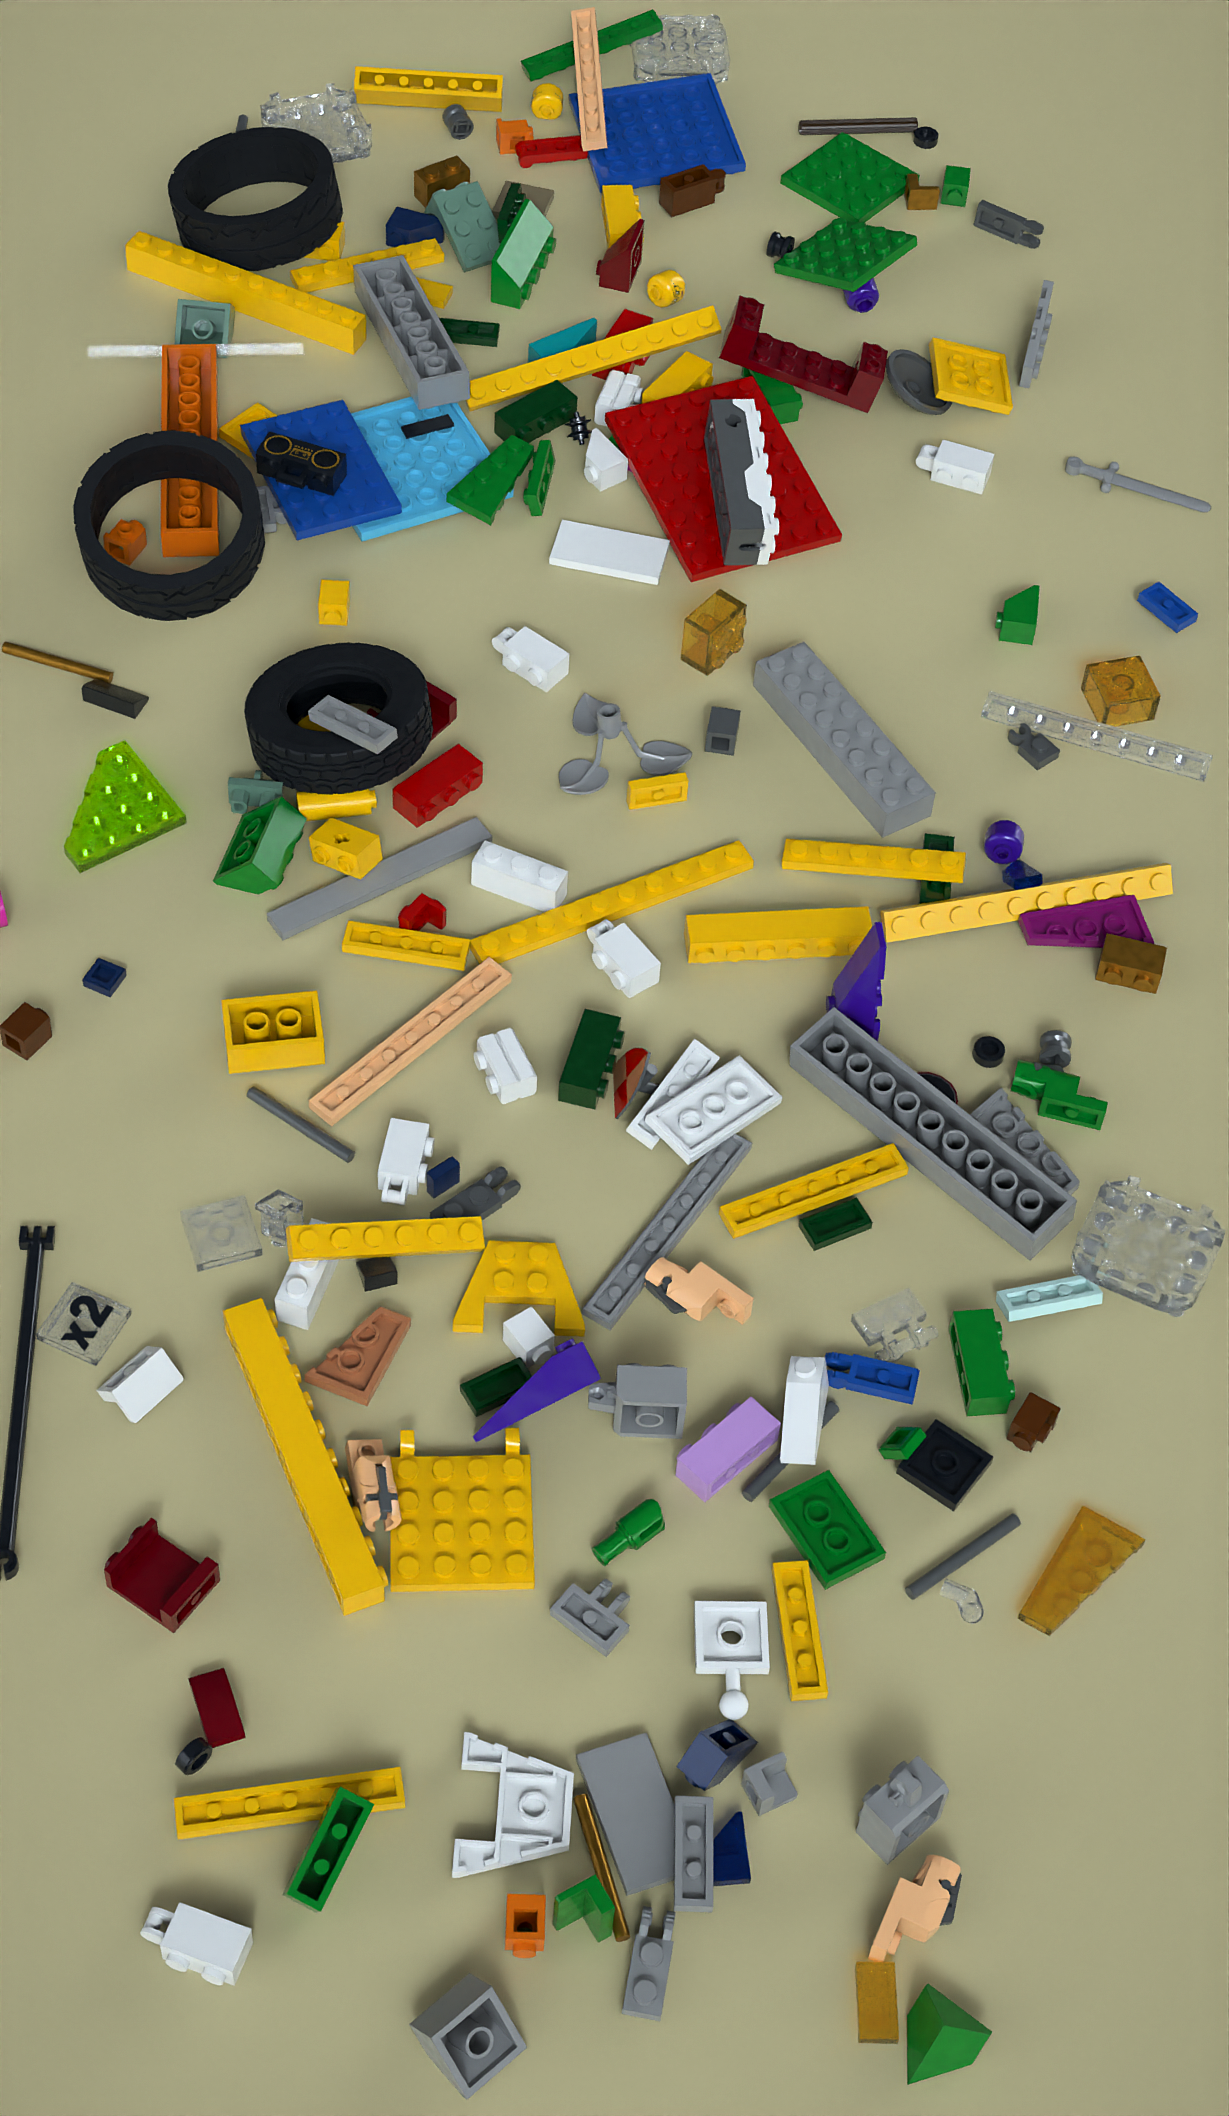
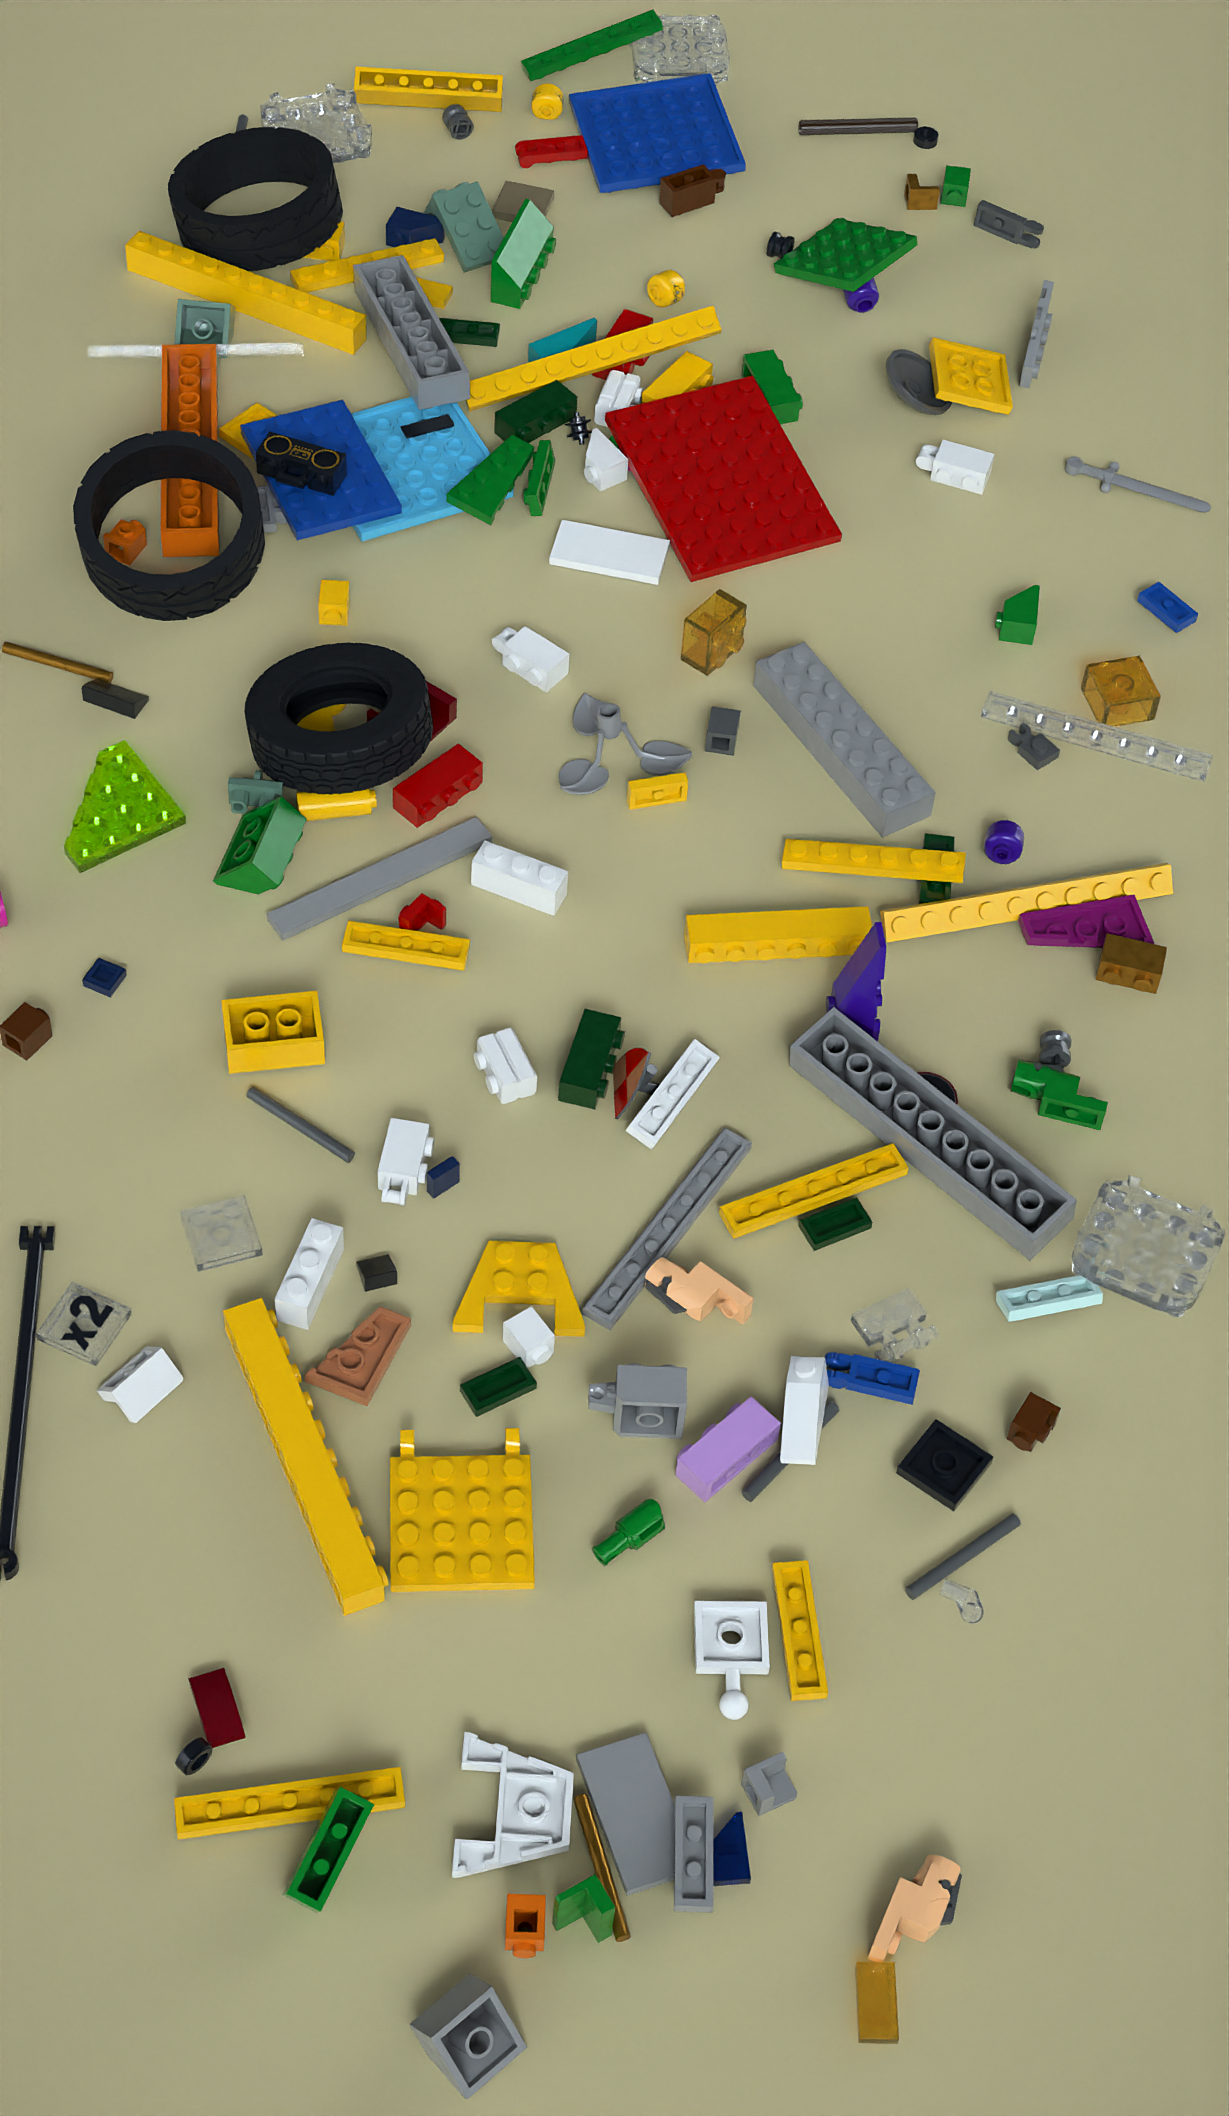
(160, 1577): dark red panel -> none
(200, 1942): white brick -> none
(278, 1213): clear brick -> none
(345, 848): yellow brick -> none
(352, 724): light grey plate -> none
(373, 1483): light nougat plate -> none
(384, 1238): yellow plate -> none
(409, 1041): light nougat plate -> none
(438, 176): pearl gold brick -> none
(479, 1198): dark grey hinge -> none
(510, 133): orange brick -> none
(510, 208): dark green plate -> none
(556, 1379): dark purple wedge -> none
(589, 79): light nougat plate -> none
(590, 1619): light grey hinge -> none
(612, 903): yellow plate -> none
(618, 211): yellow brick -> none
(622, 260): dark red slope -> none
(623, 958): white brick -> none
(649, 1969): light grey hinge -> none
(713, 1109): white tile -> none
(715, 1754): dark blue slope -> none
(740, 482): dark grey piece -> none
(799, 367): dark red plate -> none
(827, 1529): green plate -> none
(848, 179): green plate -> none
(901, 1808): light grey hinge -> none
(902, 1443): green tile -> none
(940, 2036): green slope -> none
(981, 1362): green brick -> none
(988, 1052): black tile -> none
(1009, 1125): light grey wing -> none
(1021, 875): clear blue tile -> none
(1080, 1565): clear yellow wing -> none

